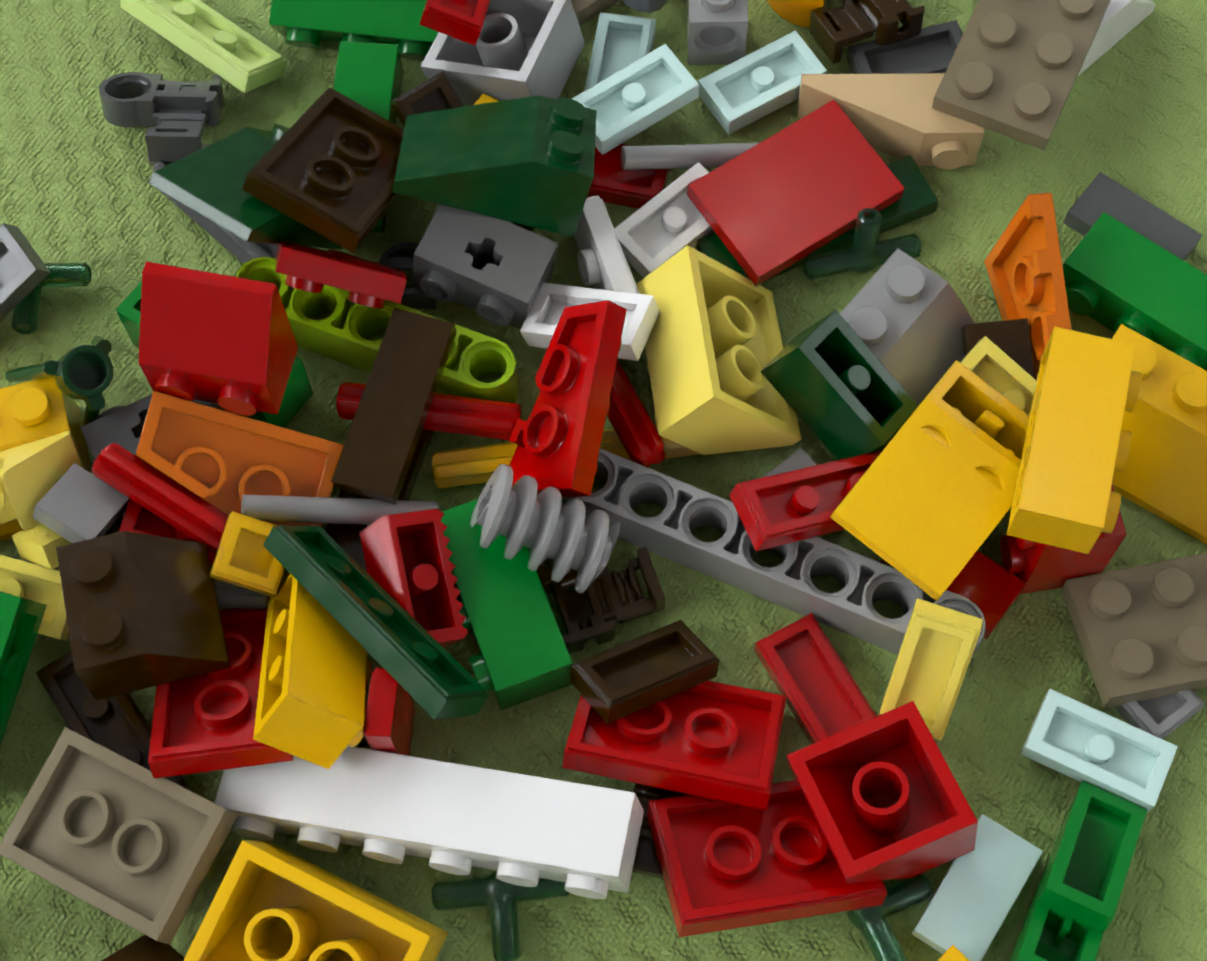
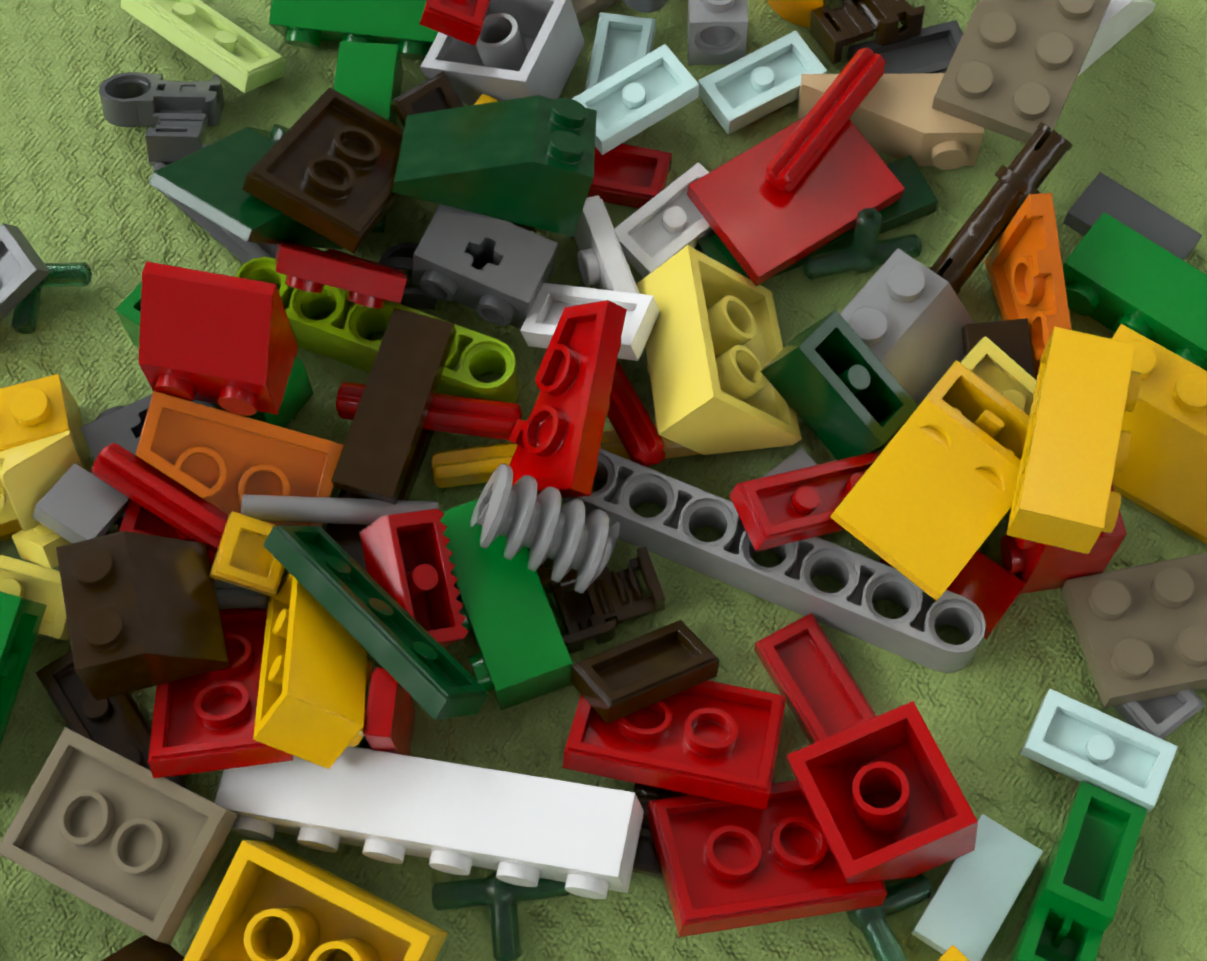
(79, 374): dark green plant -> none
(680, 155): light grey bar -> none
(825, 120): none -> red axle
(932, 663): light yellow tile -> none
(1000, 205): none -> dark brown pin

